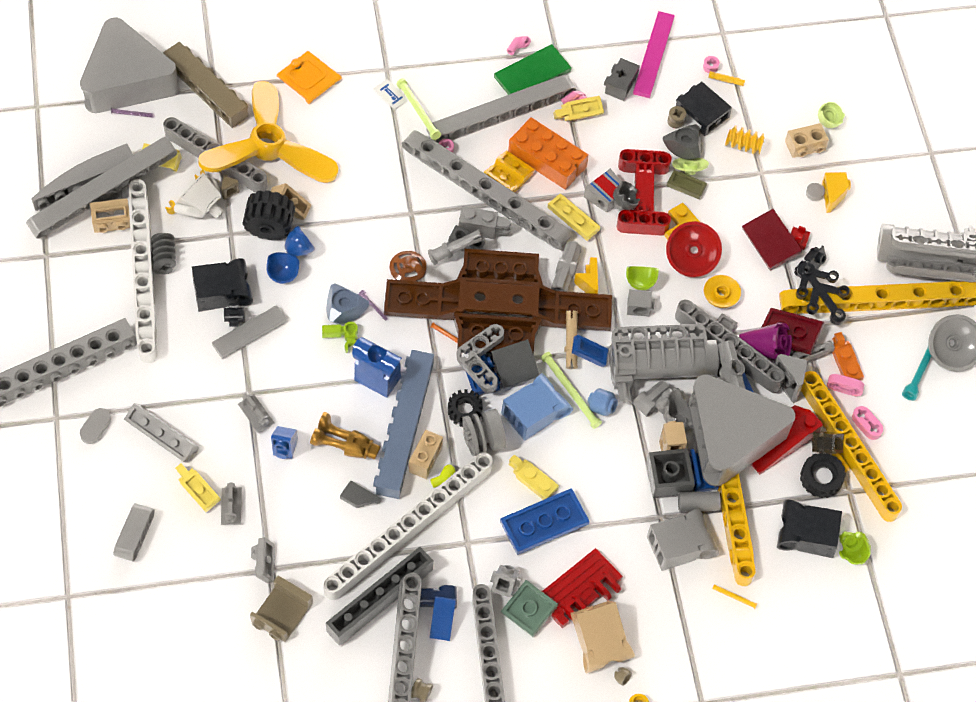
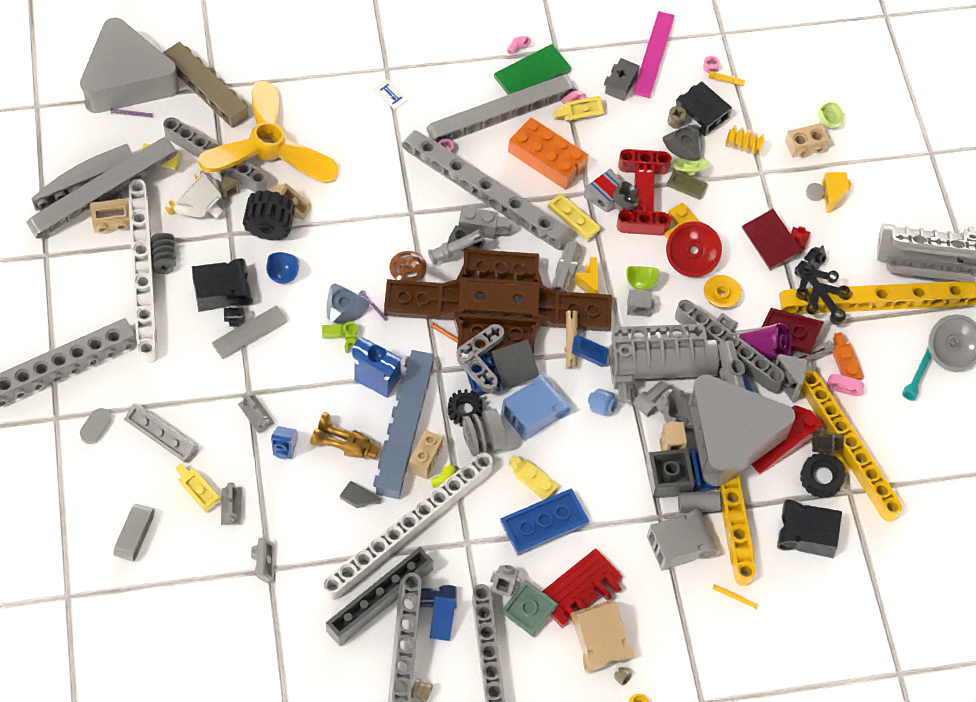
(282, 610): dark tan panel -> none
(298, 243): blue hat -> none
(311, 78): light orange container -> none
(434, 133): yellowish green bar -> none
(510, 171): yellow slope -> none
(547, 357): yellowish green bar -> none
(855, 547): lime hair -> none
(867, 422): bright pink beam -> none

